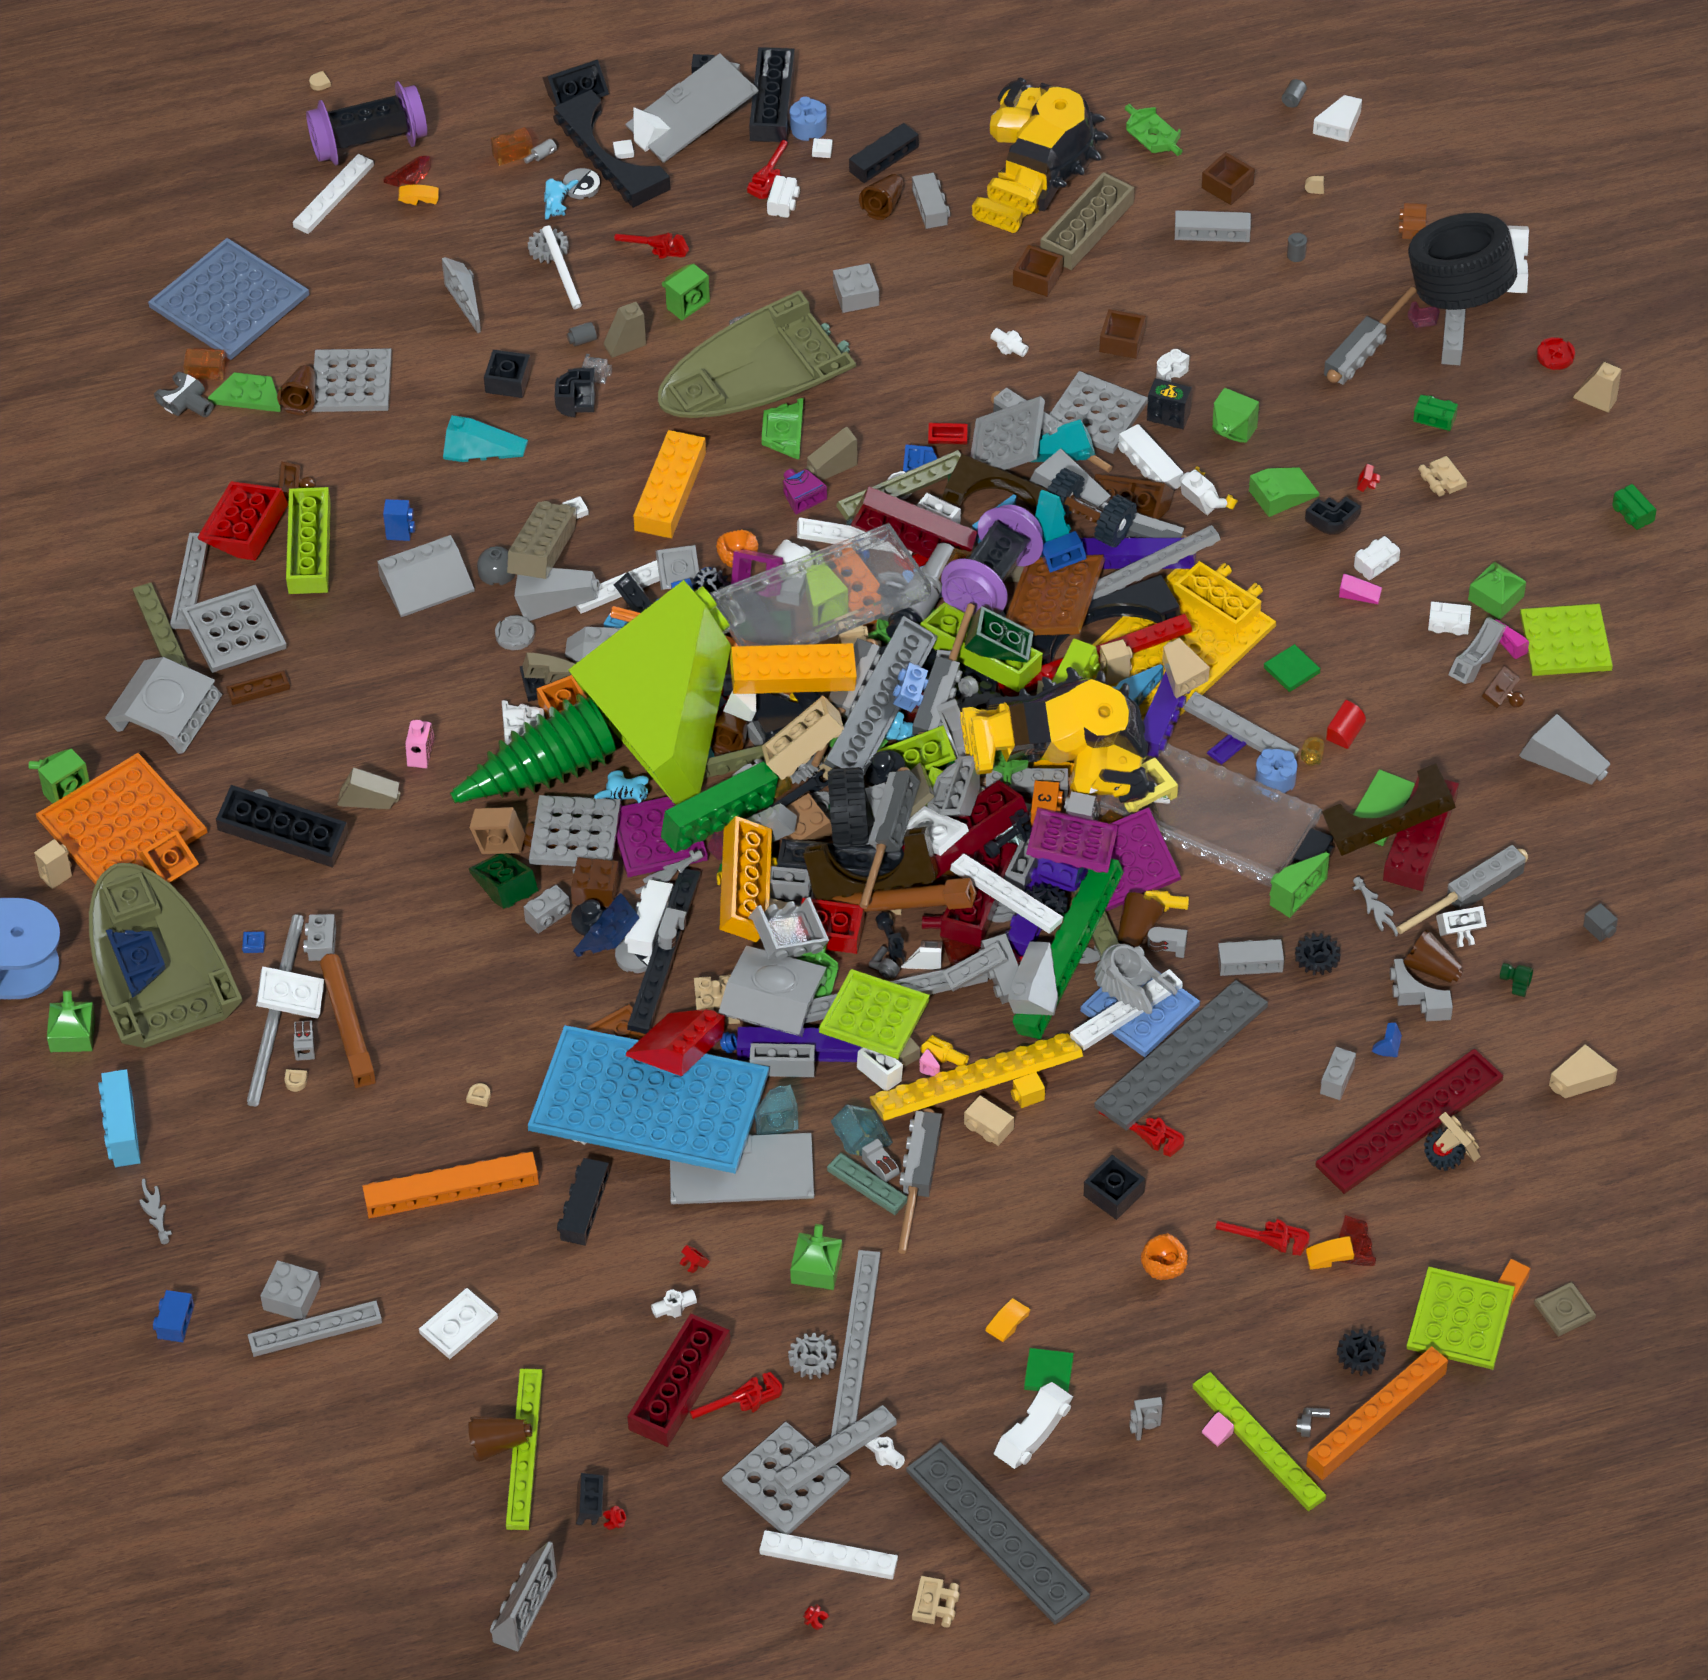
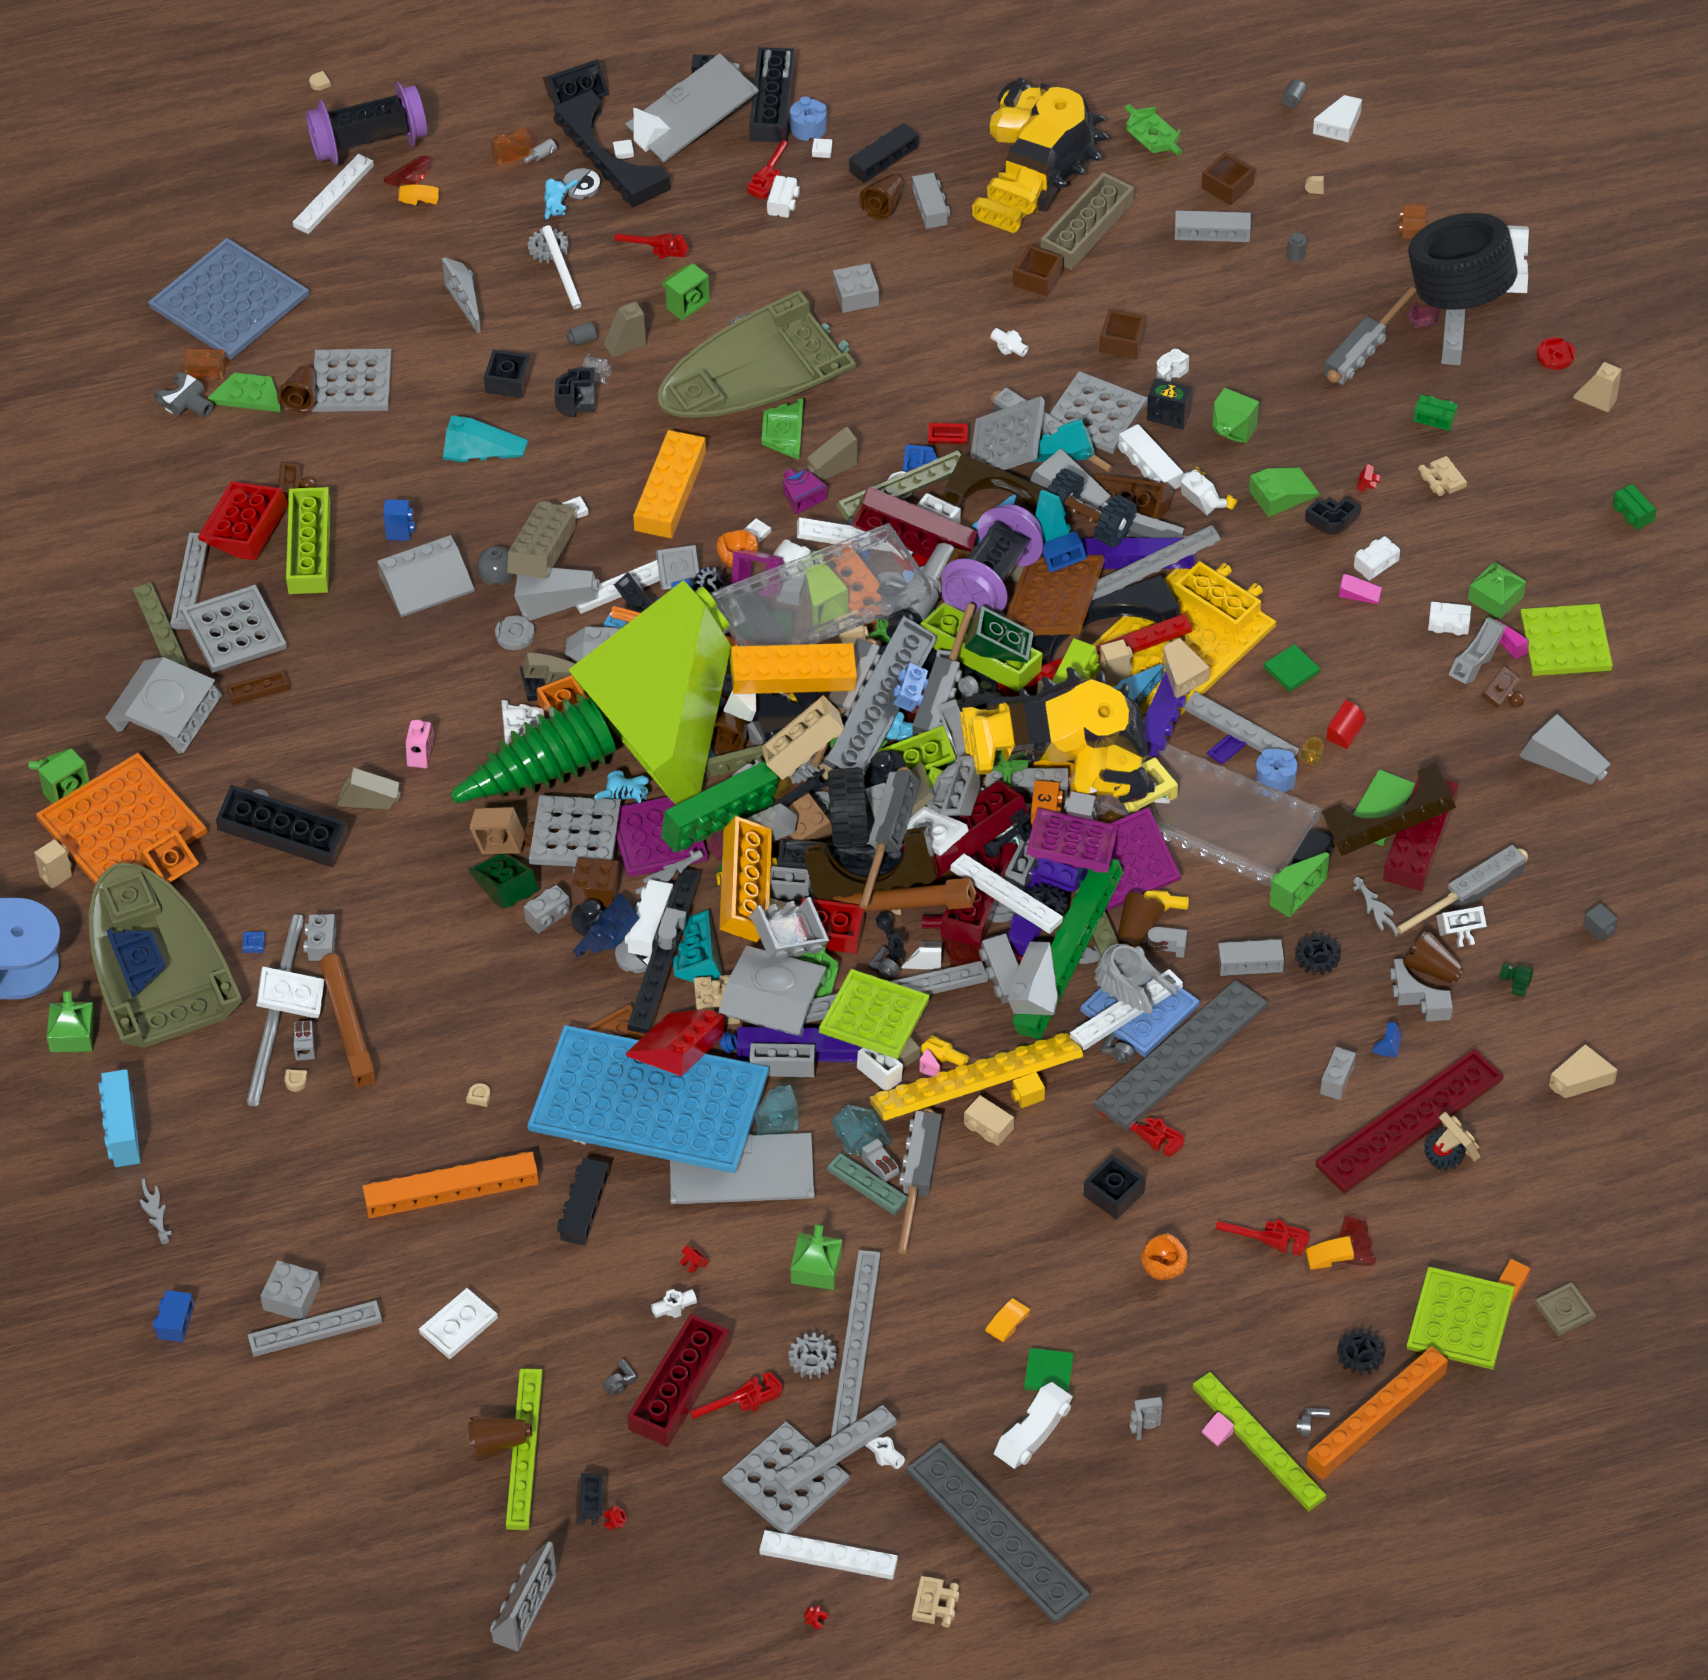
(616, 1383): none -> flat silver plate
(699, 950): none -> teal wedge
(758, 529): none -> white tile
(974, 966): light grey tile -> none
(1121, 1051): none -> flat silver plate

